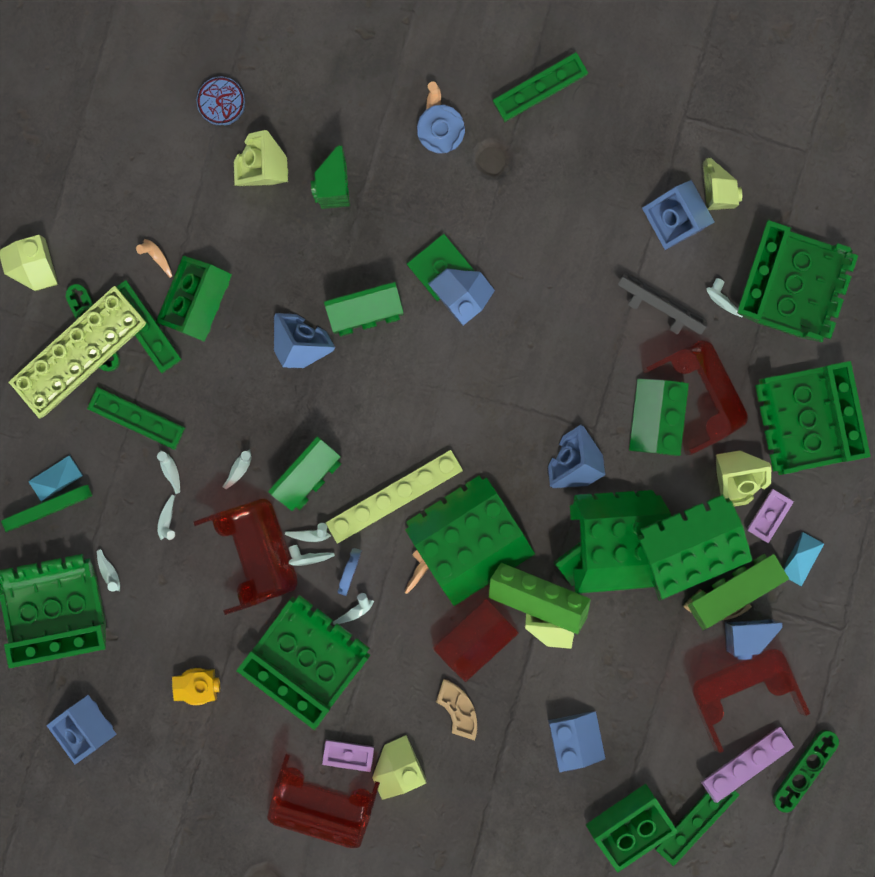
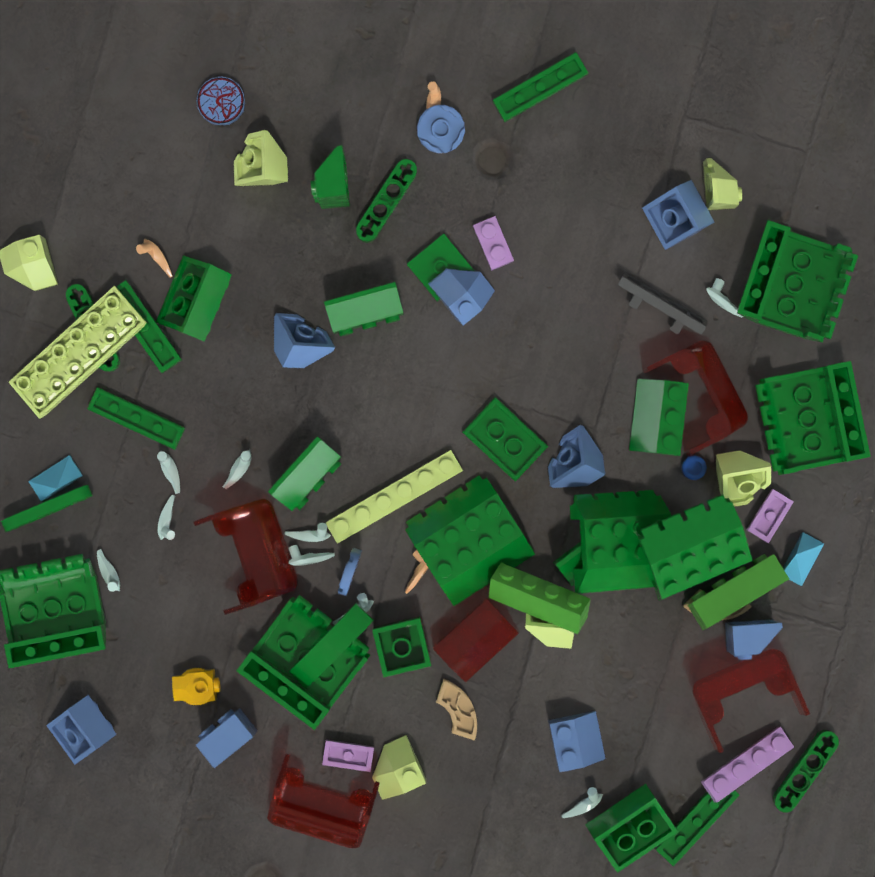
(226, 738): none -> medium blue brick
(331, 645): none -> green slope
(389, 202): none -> green beam
(401, 646): none -> green brick
(493, 243): none -> lavender plate
(505, 439): none -> green tile
(584, 805): none -> light aqua bar
(693, 467): none -> blue tile

